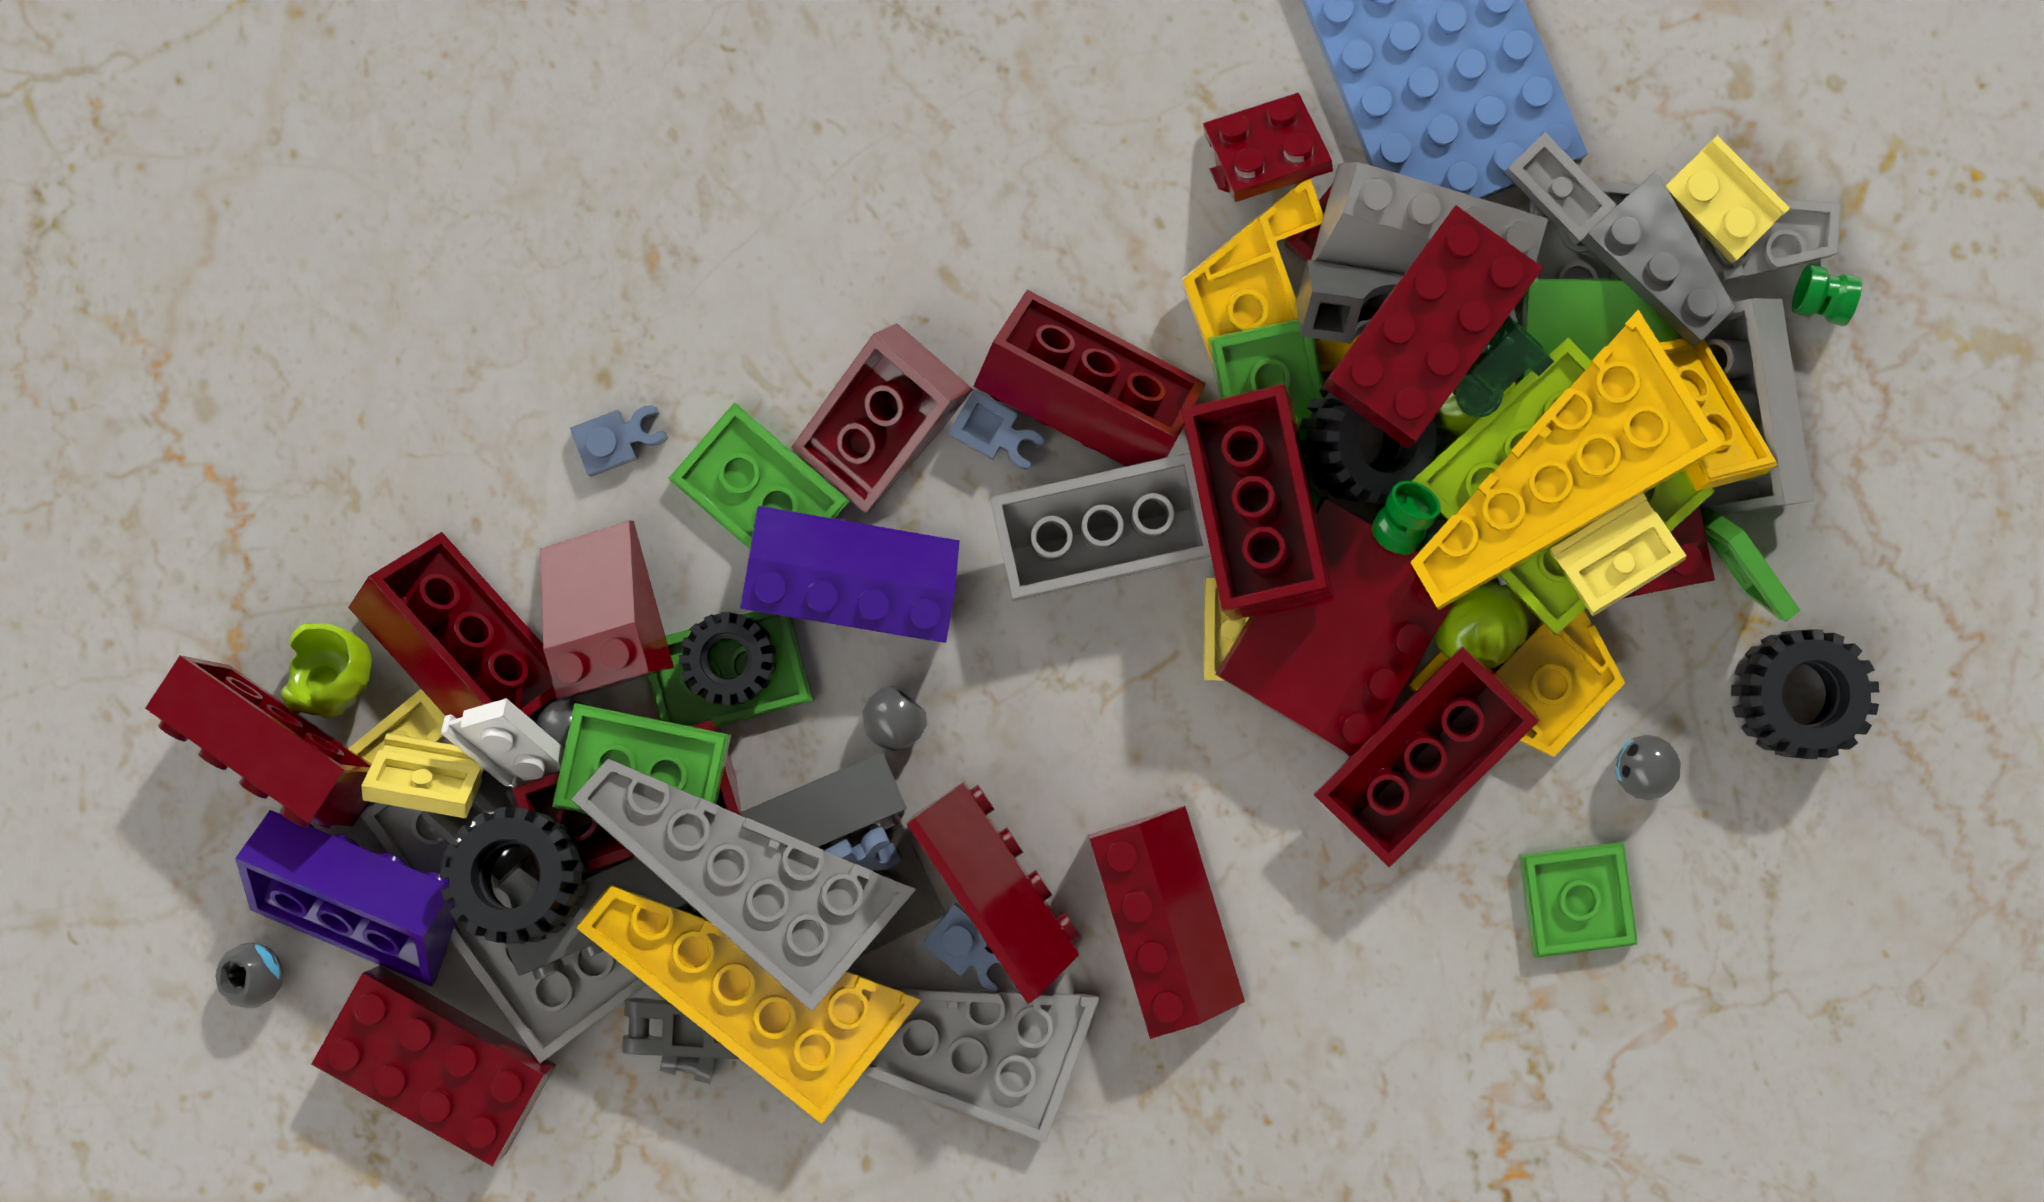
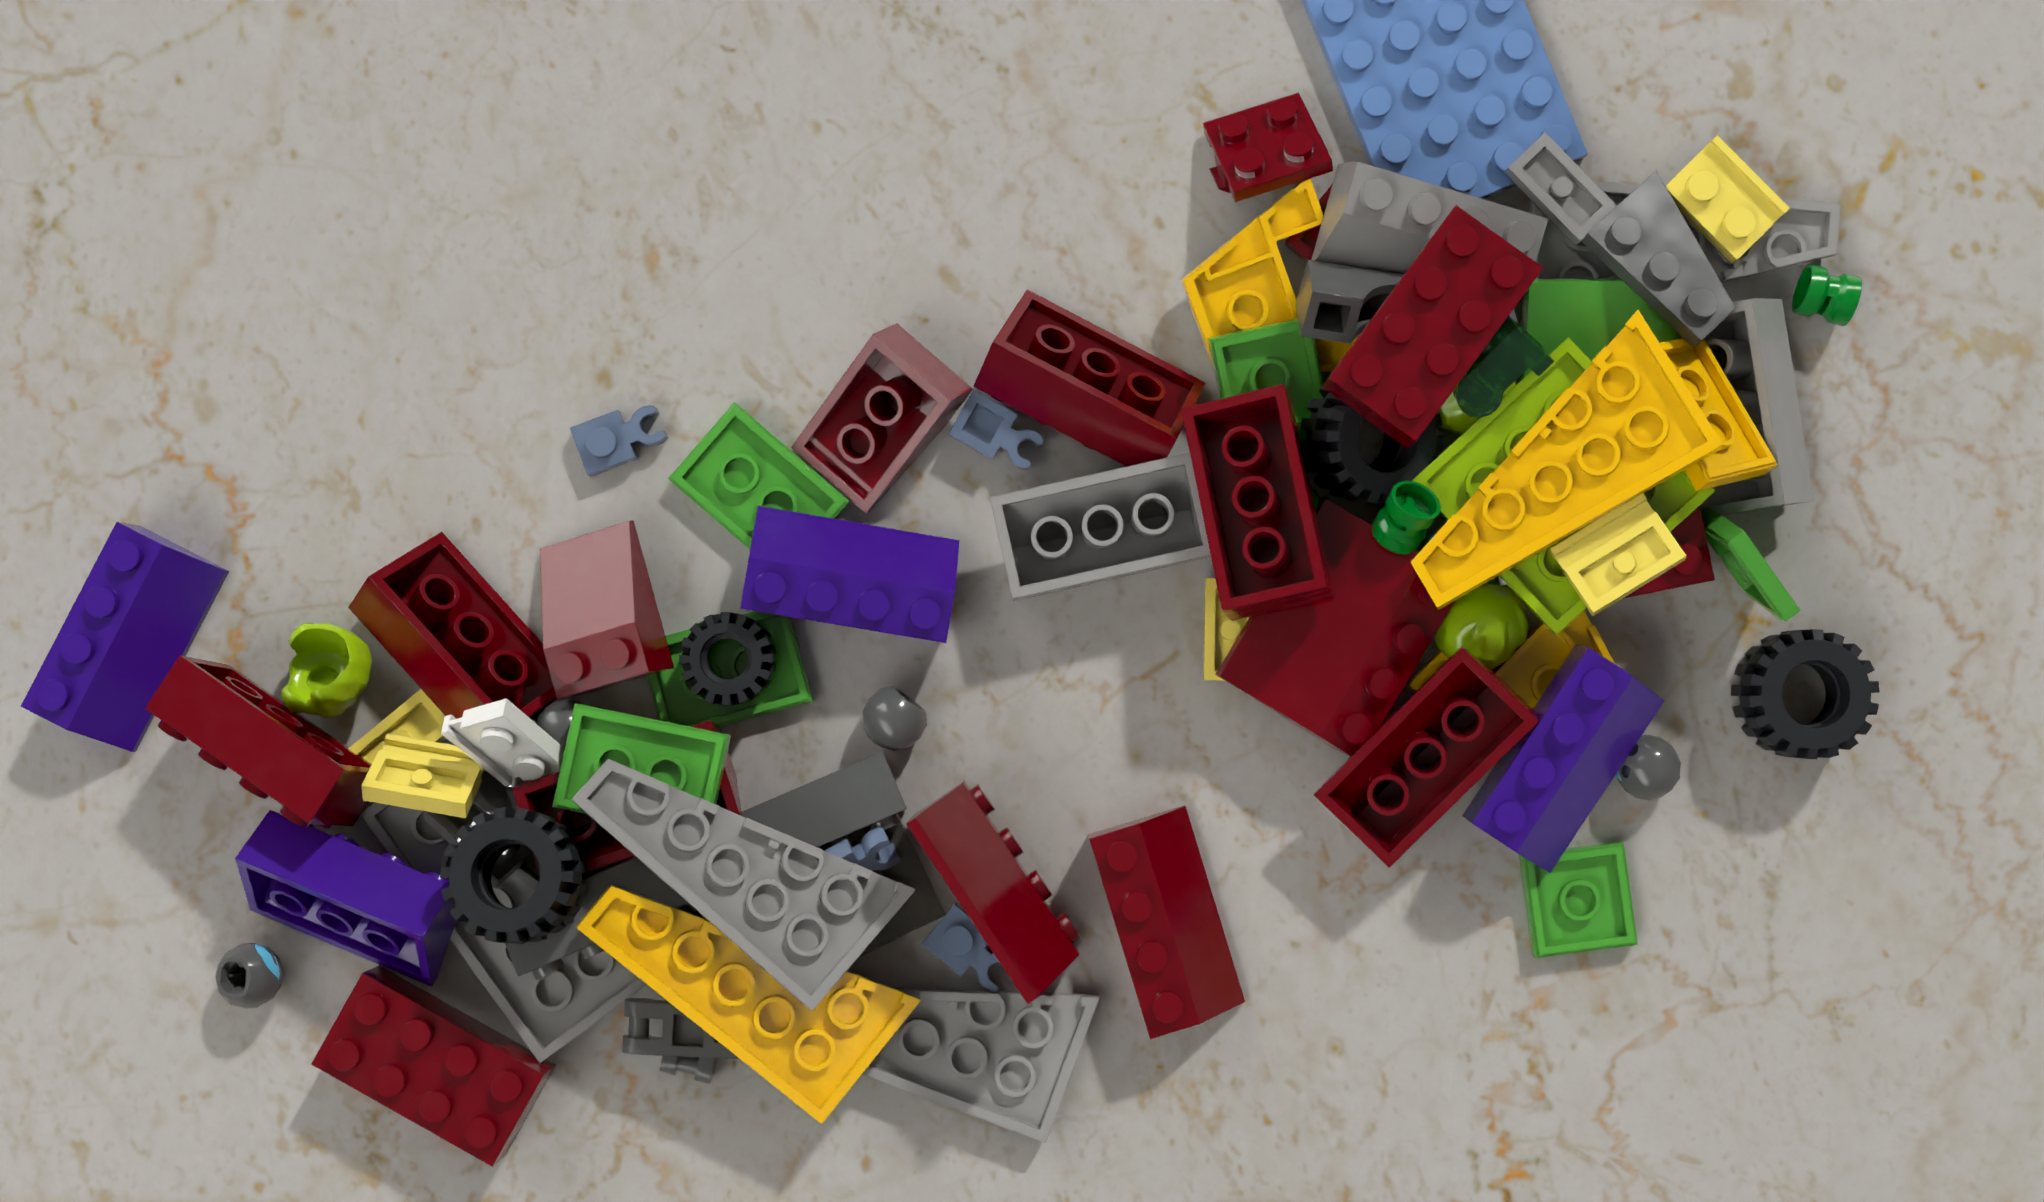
(124, 636): none -> dark purple slope
(1567, 760): none -> dark purple slope

